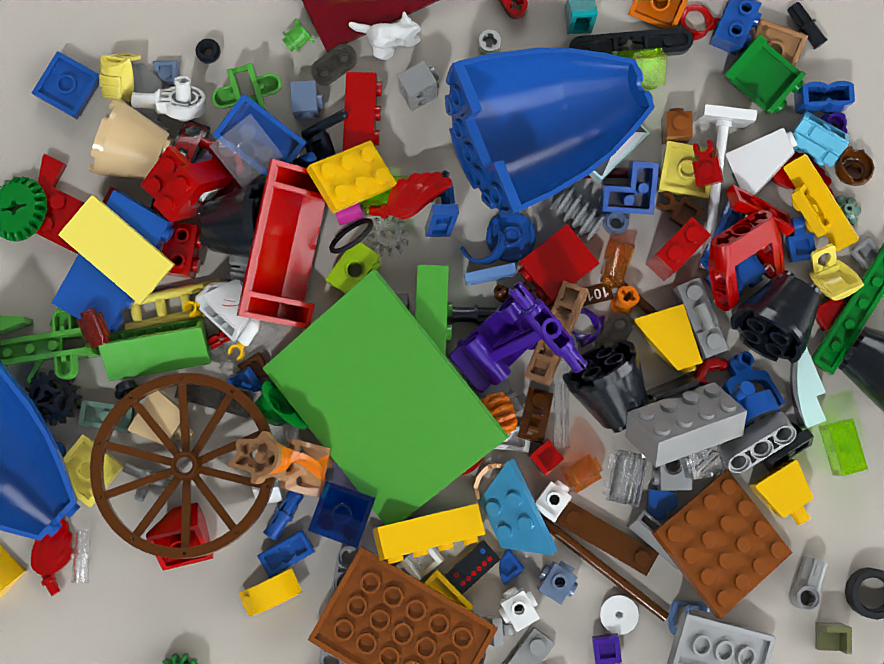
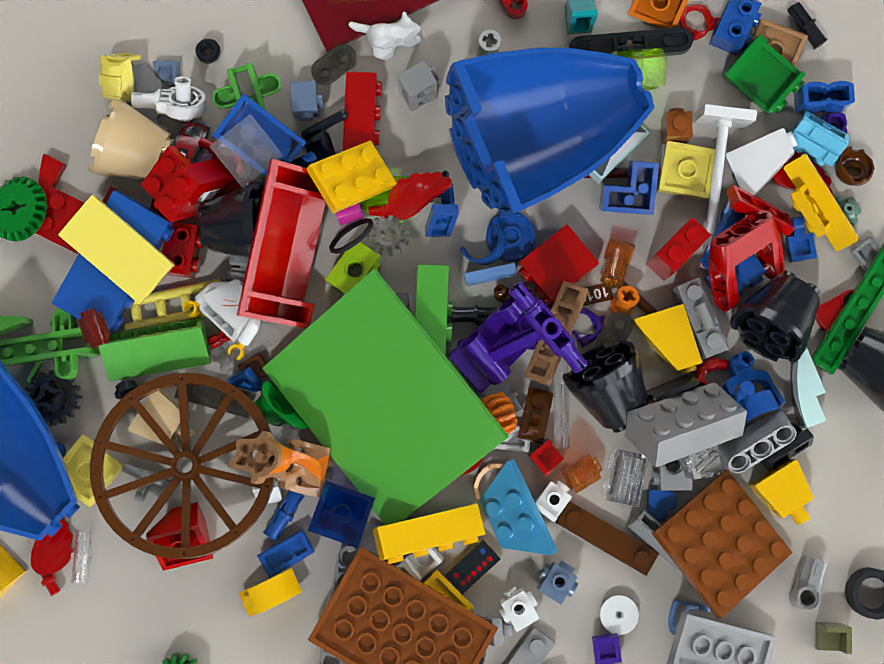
(66, 85): blue plate -> none
(93, 414): sand green plate -> none
(297, 36): bright green brick -> none
(509, 567): blue tile -> none
(579, 213): light grey piece -> none
(605, 570): reddish brown piece -> none
(621, 217): sand blue plate -> none
(681, 210): reddish brown plate -> none
(707, 168): red plate -> none
(834, 278): light yellow piece -> none
(843, 447): clear neon green brick -> none

